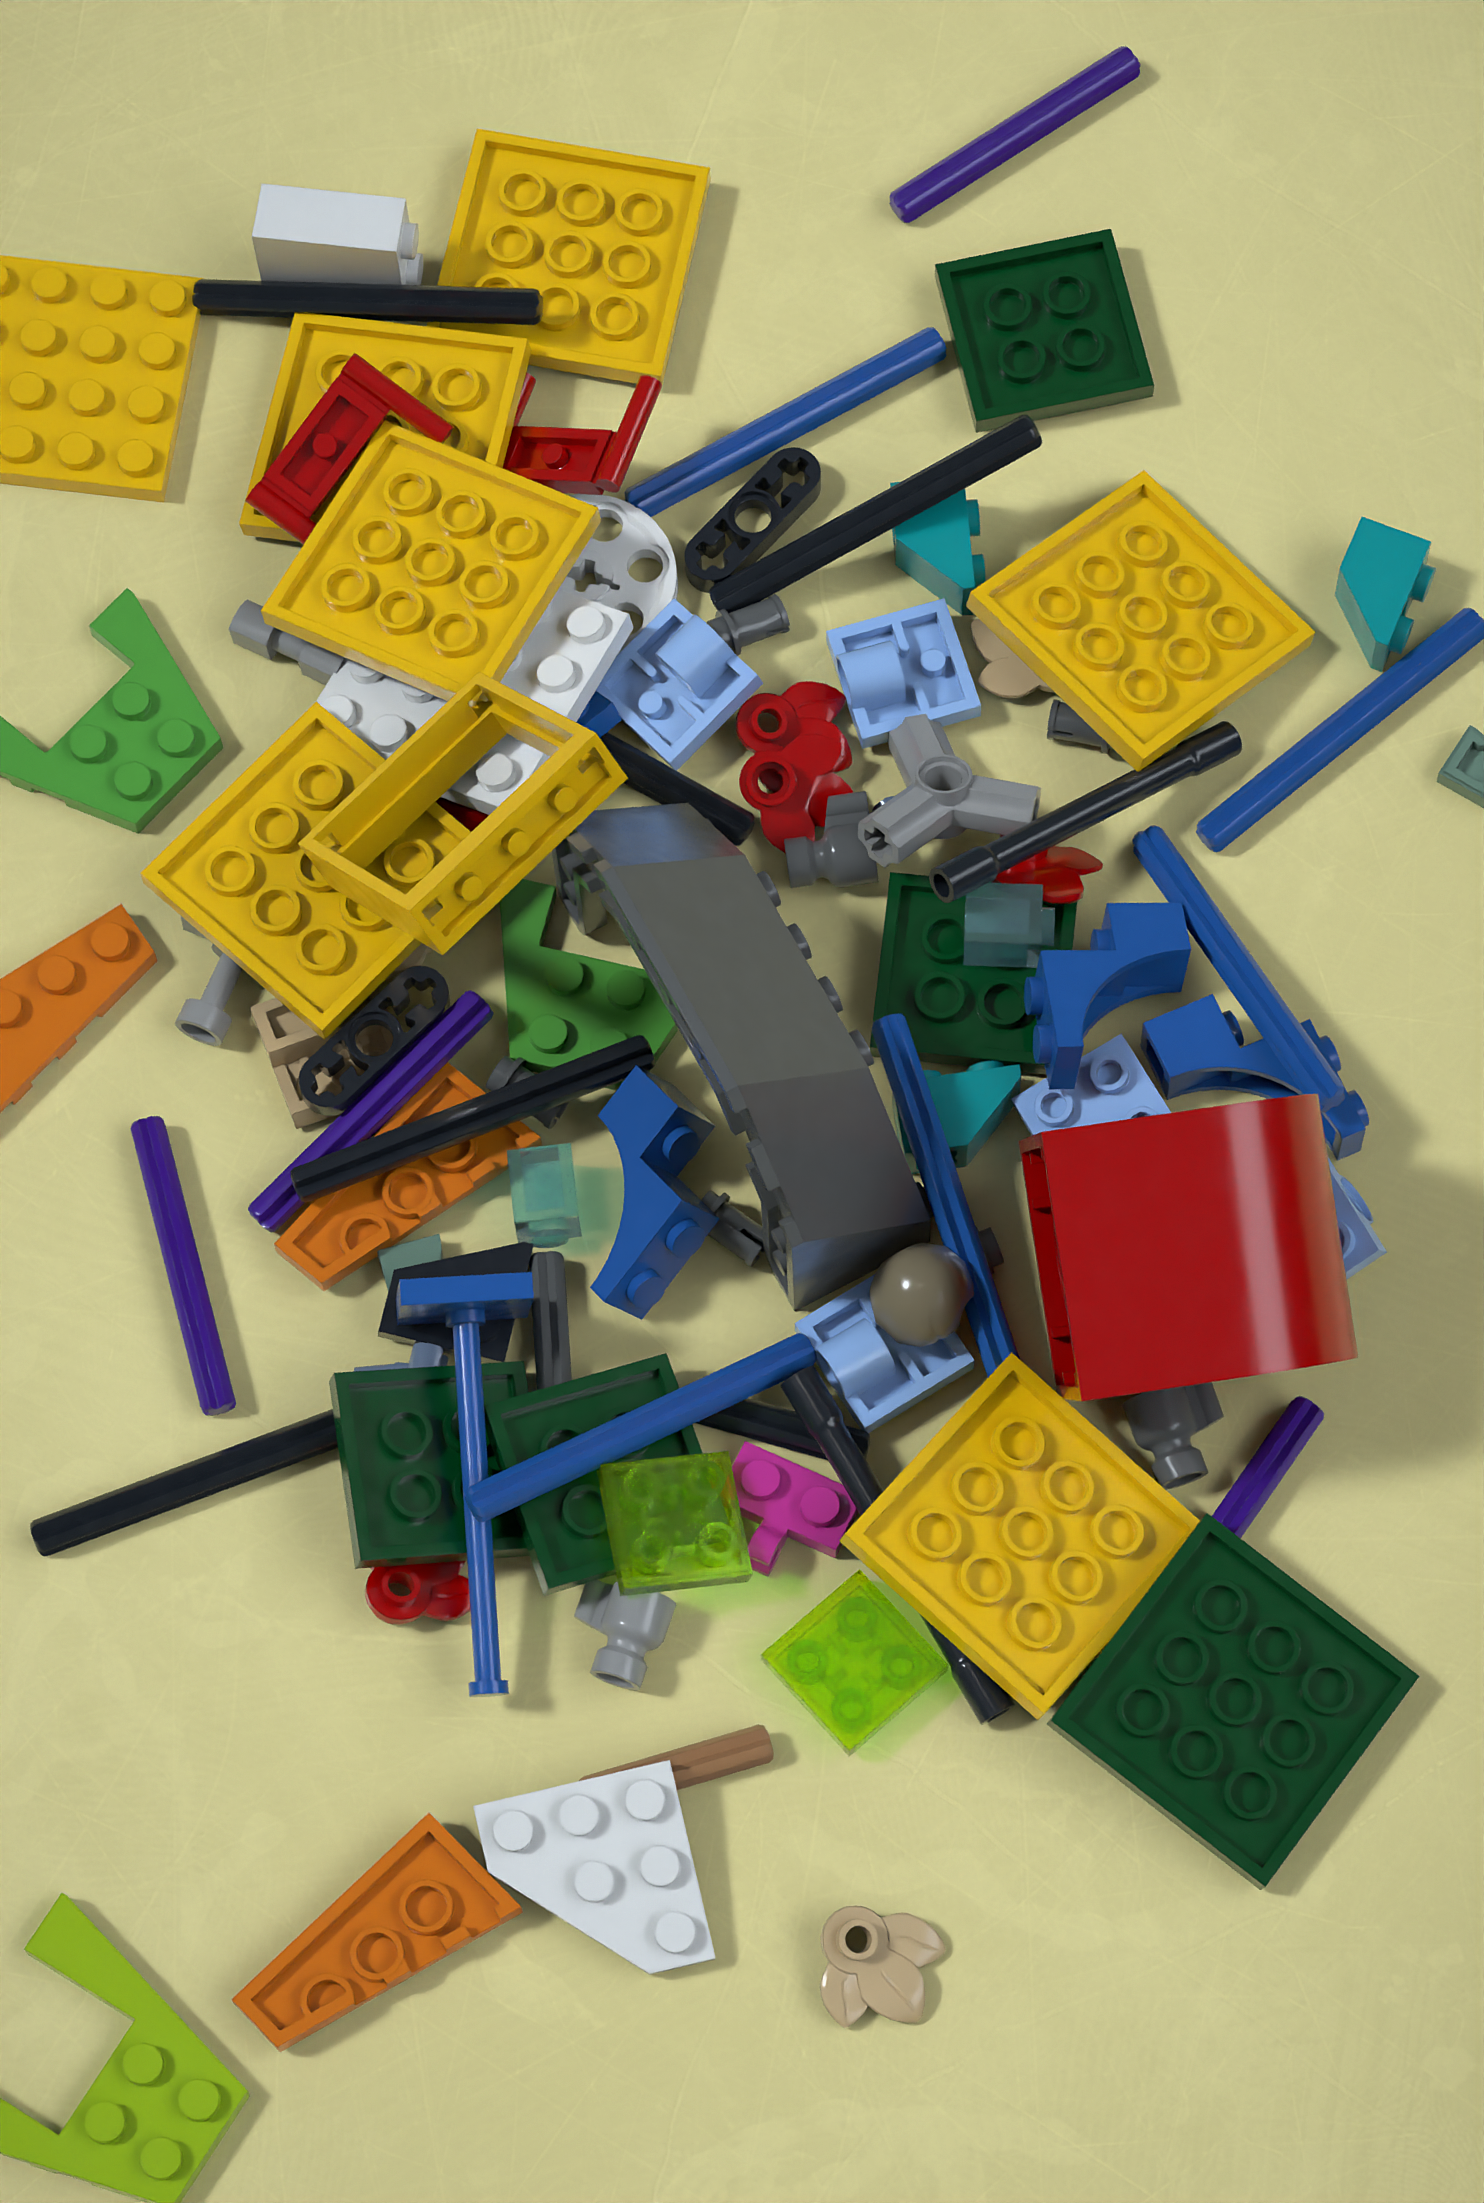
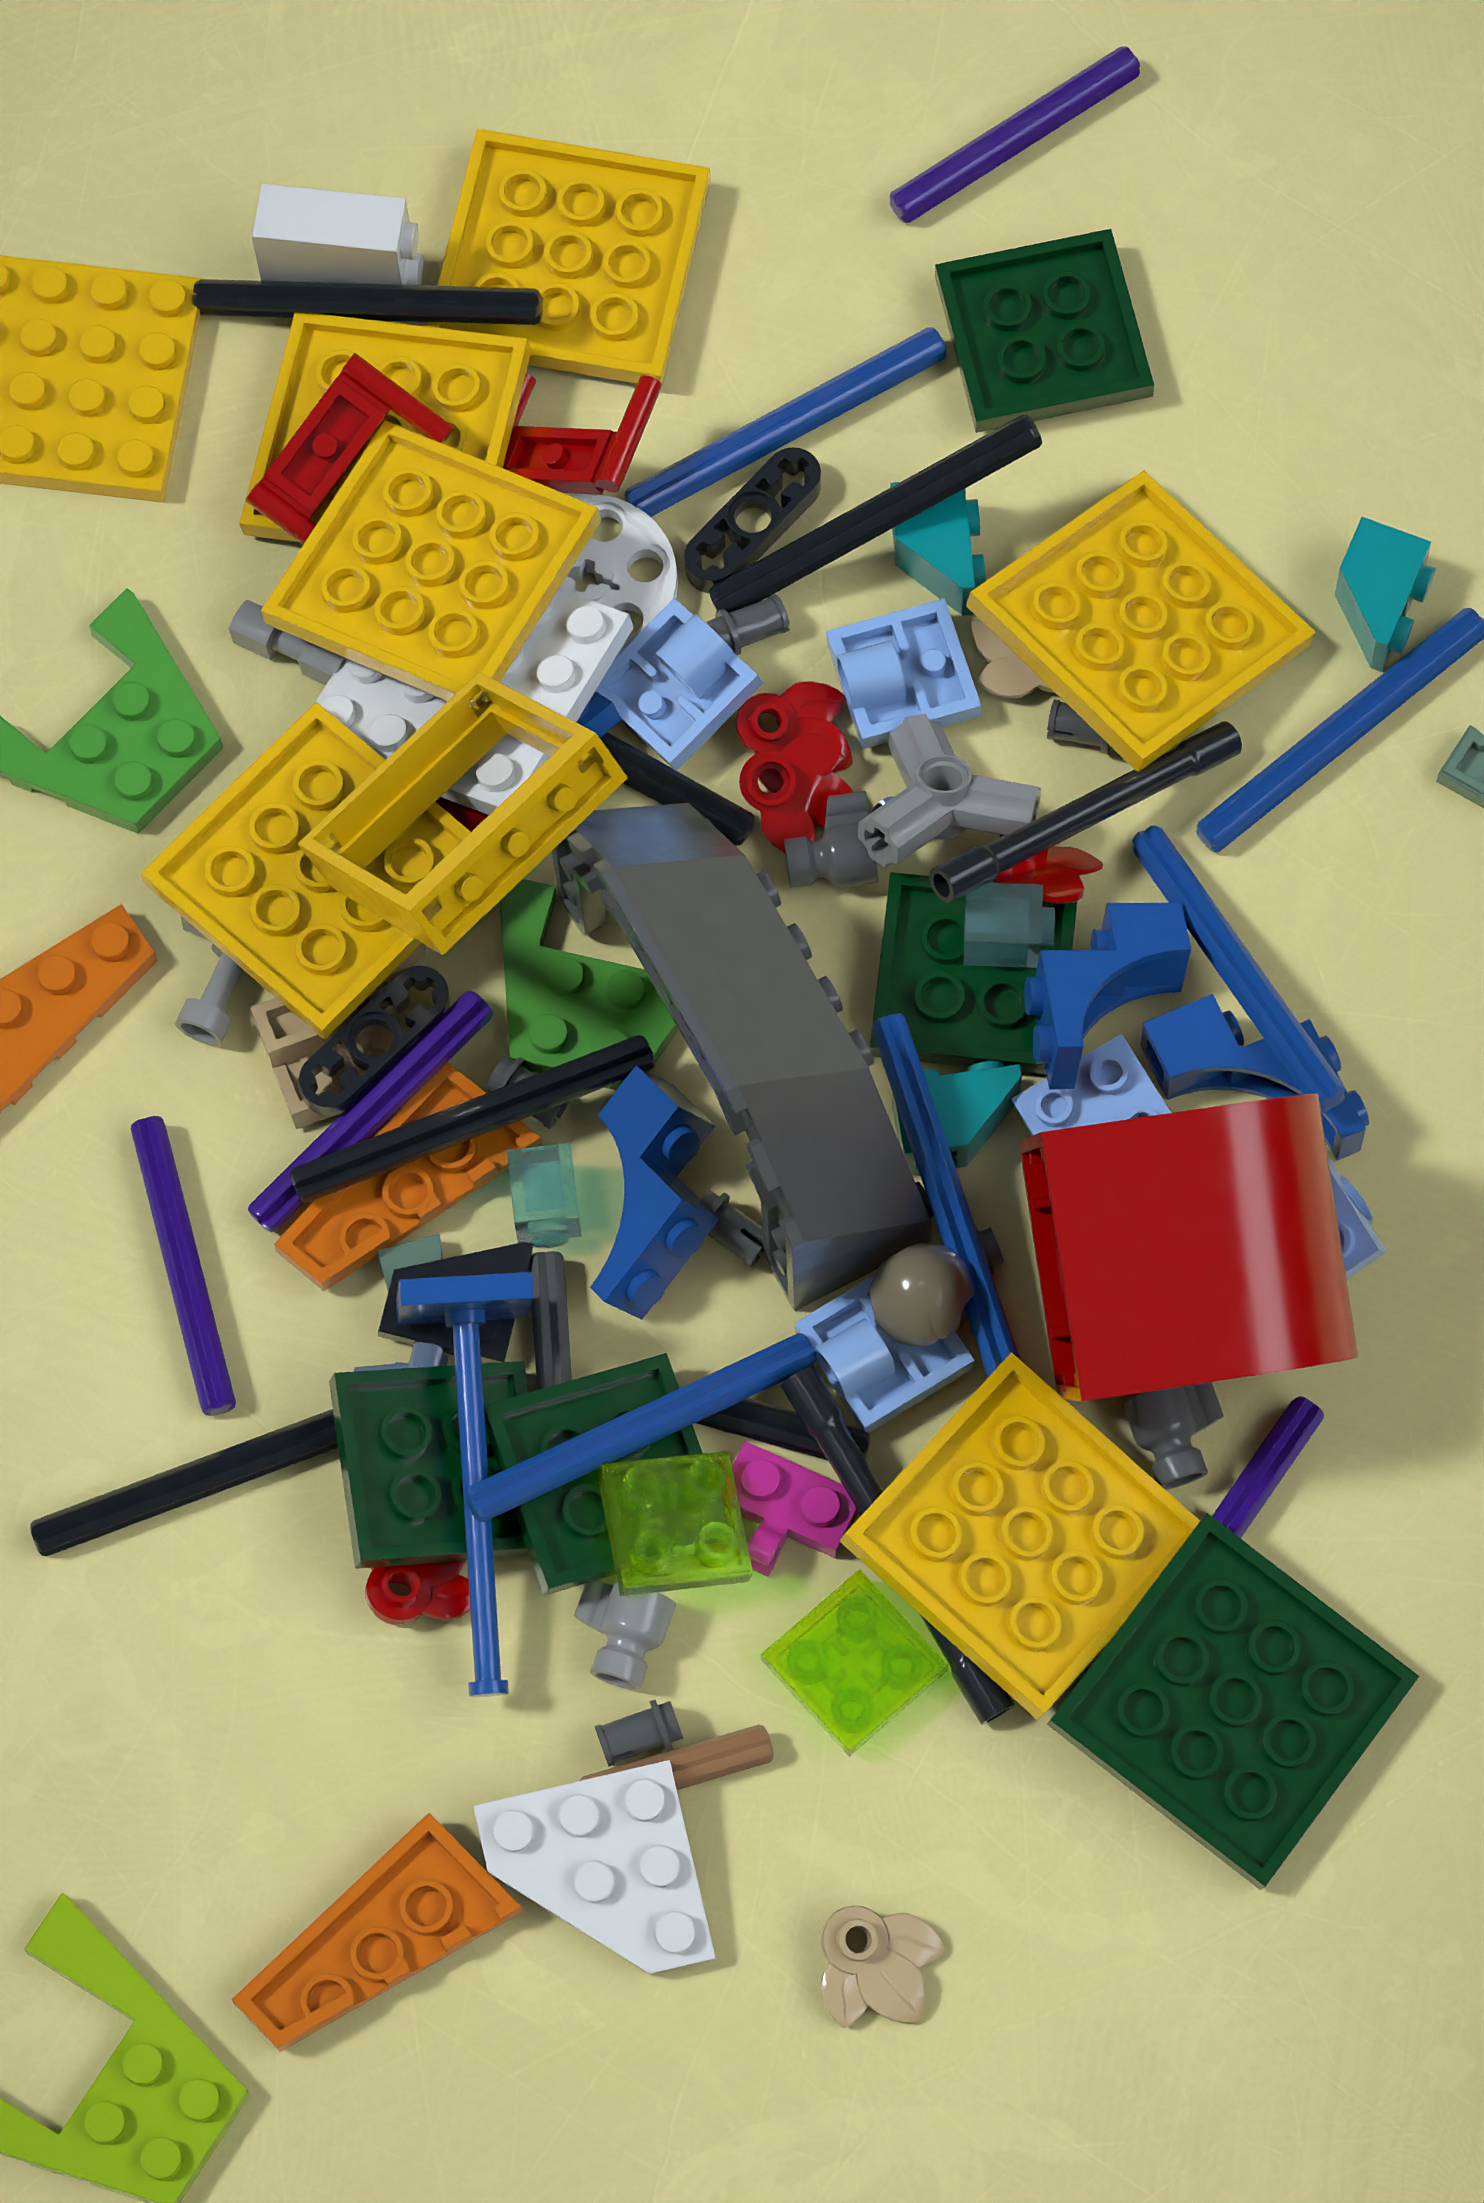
(639, 1732): none -> dark grey pin

